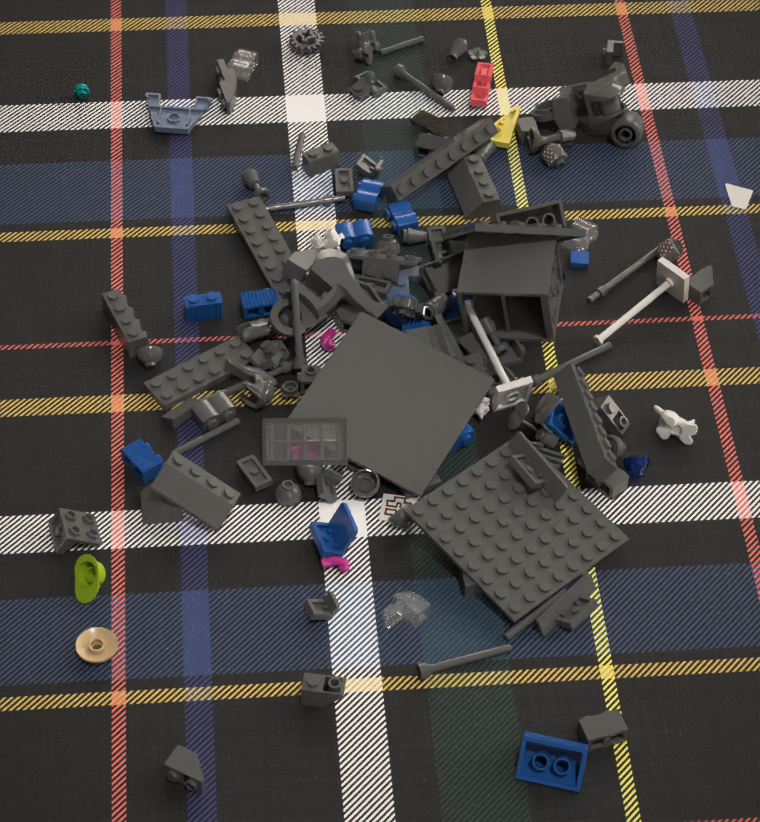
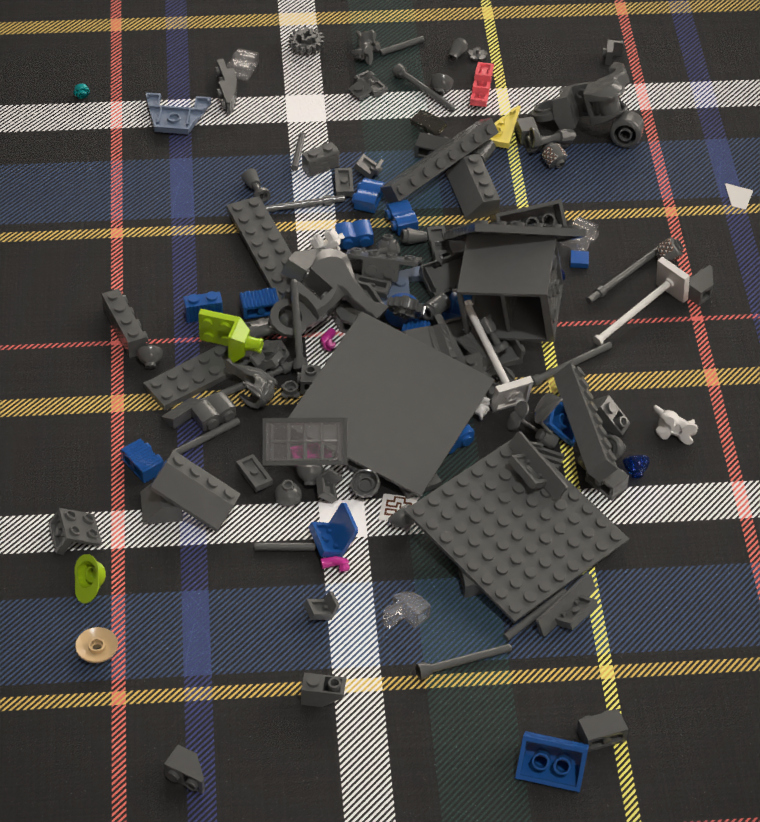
(228, 331): none -> lime plate
(284, 547): none -> dark grey bar

